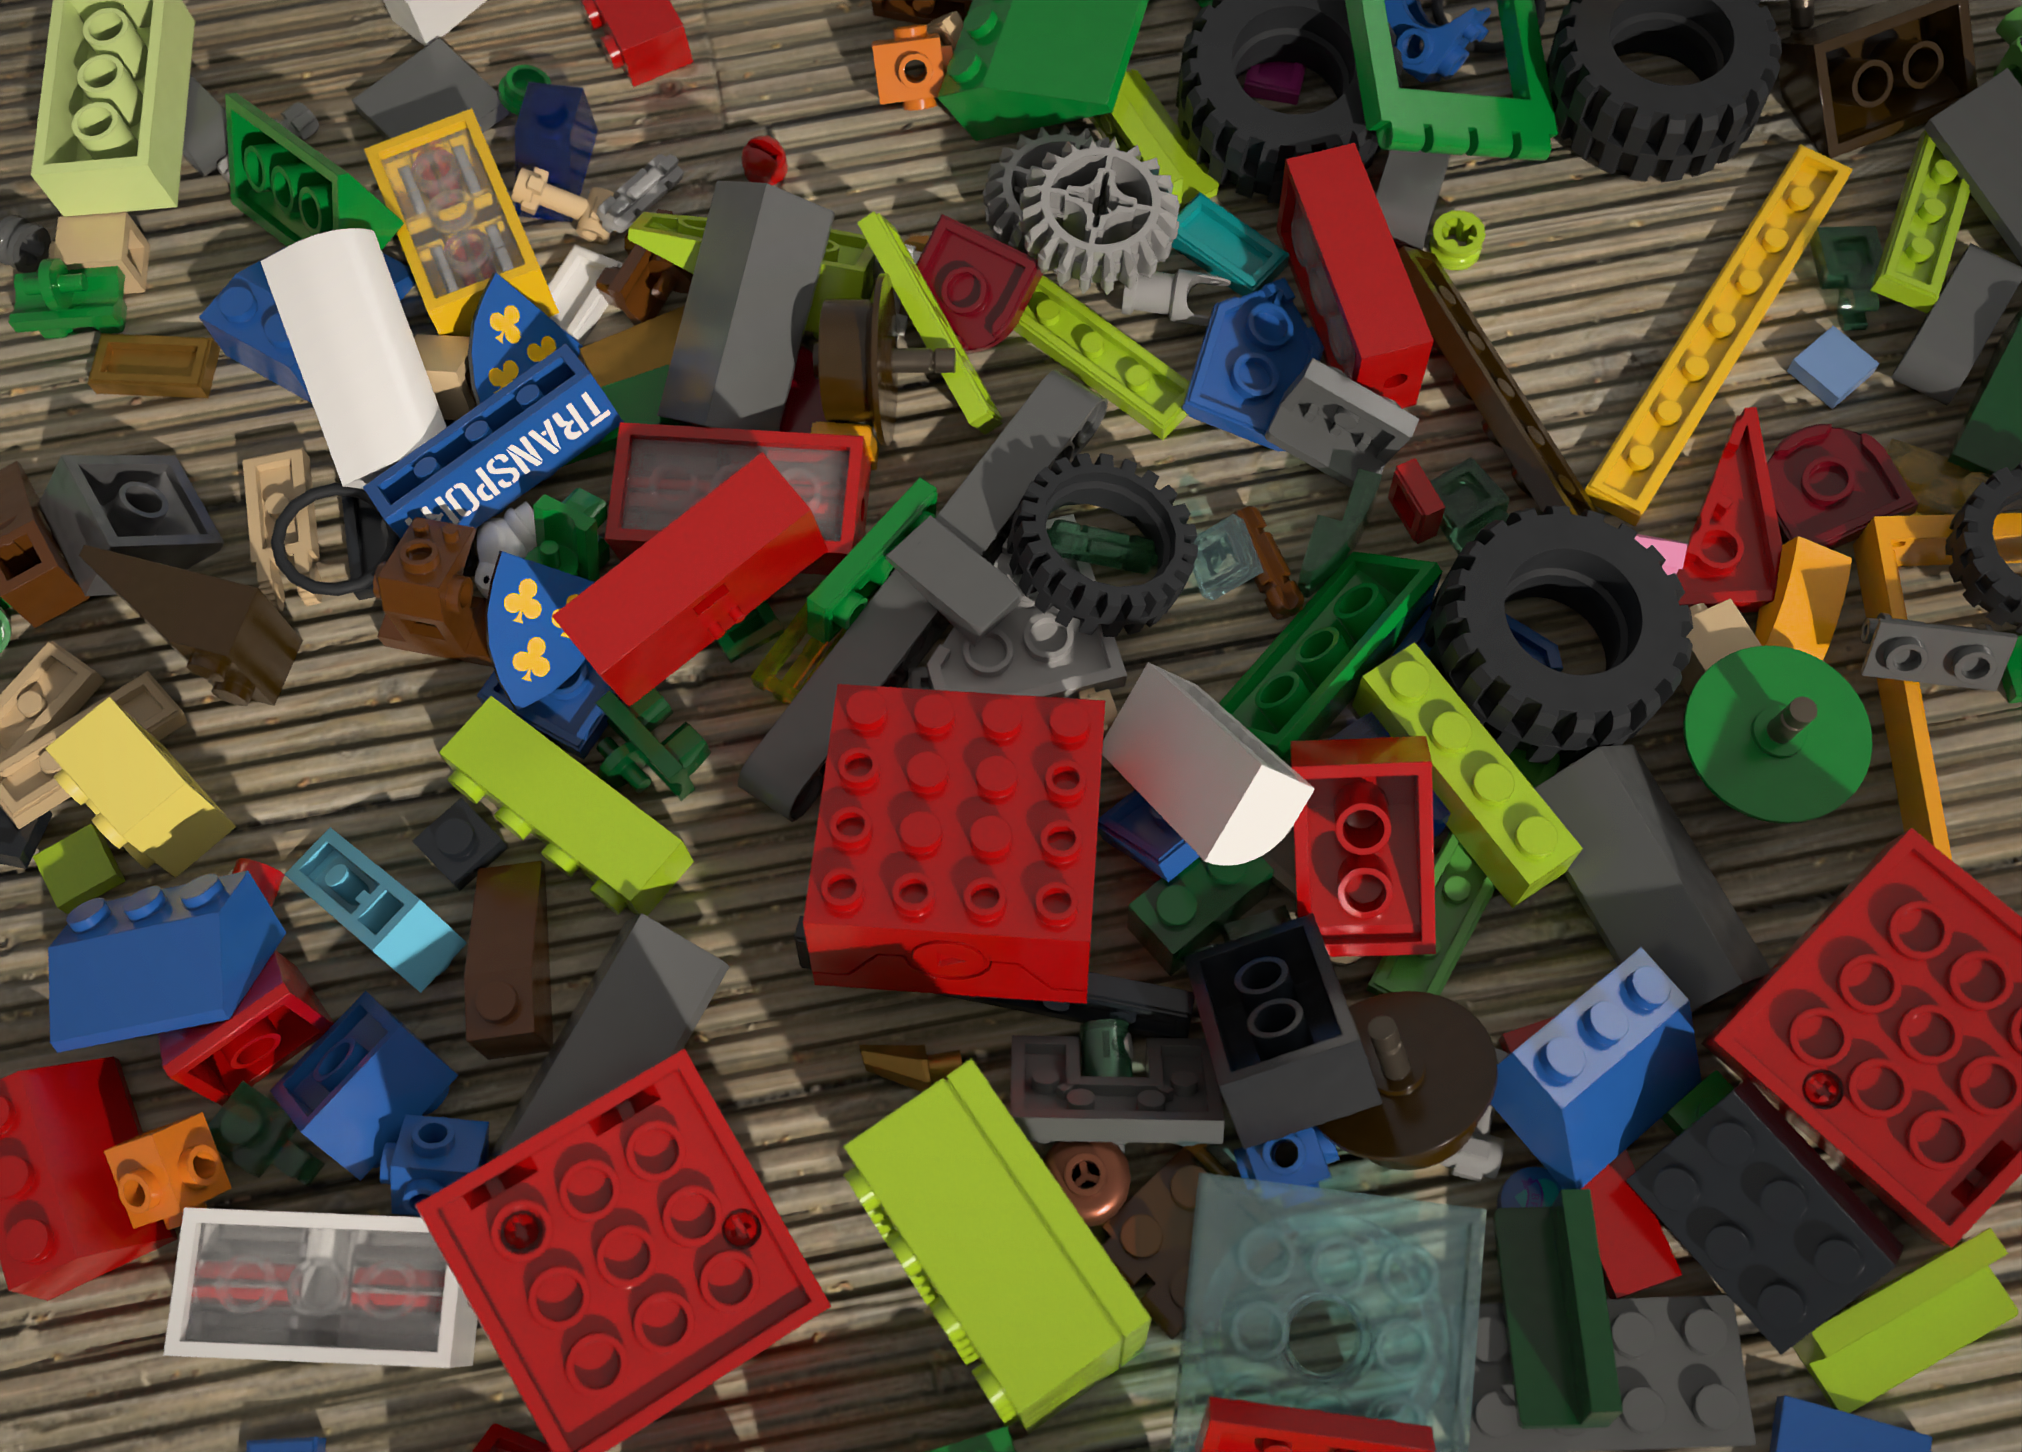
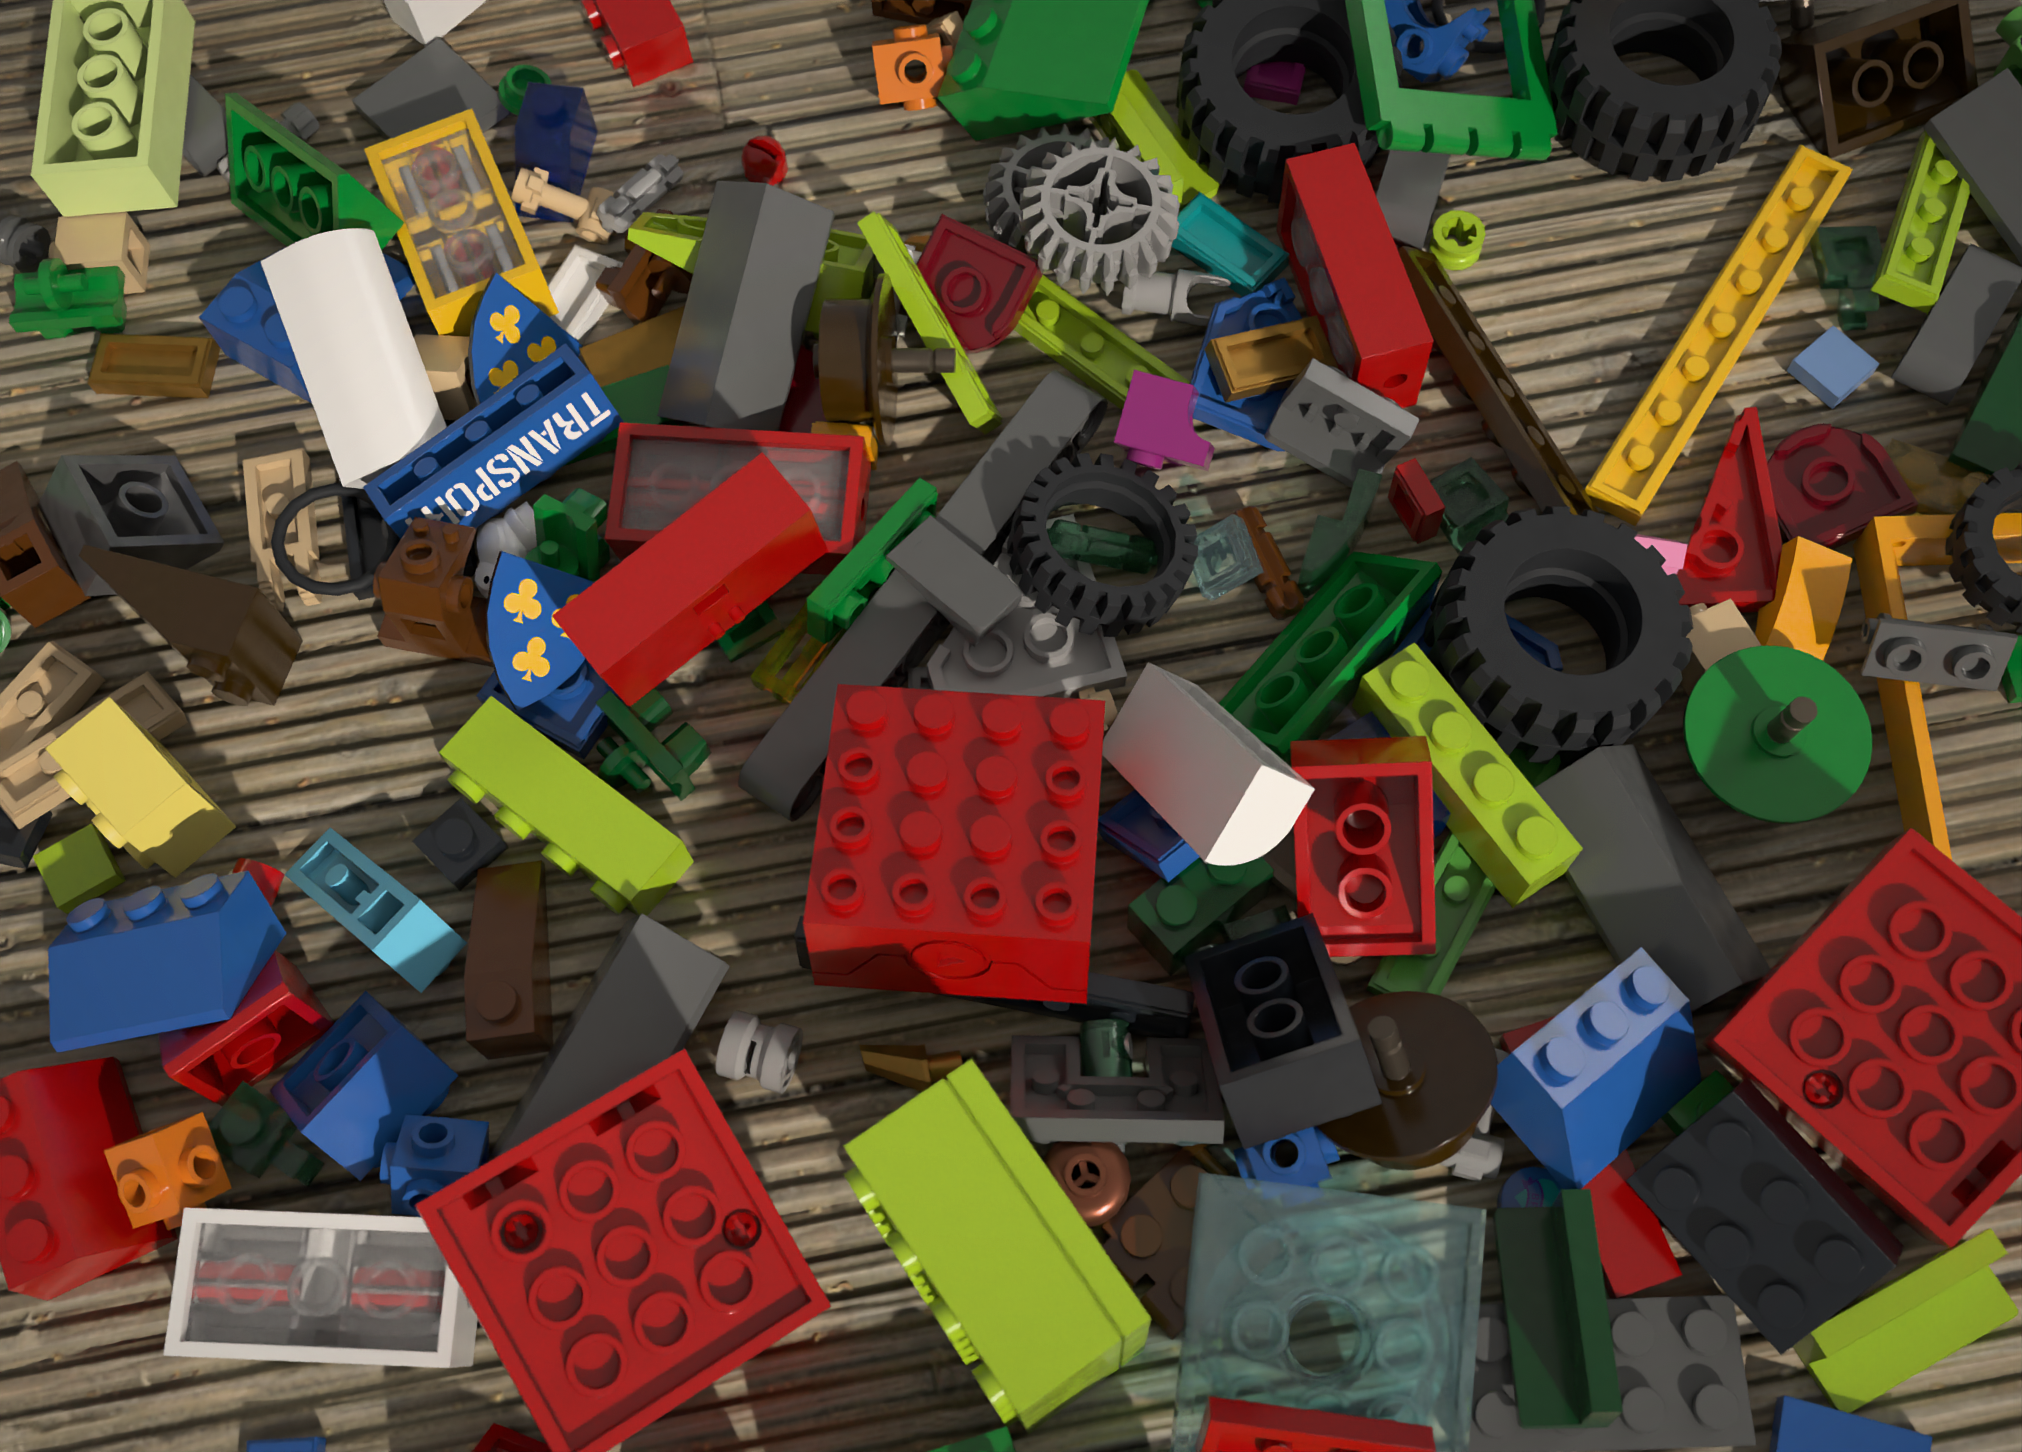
(759, 1051): none -> light grey wheel
(1159, 424): none -> magenta brick
(1266, 357): none -> pearl gold tile

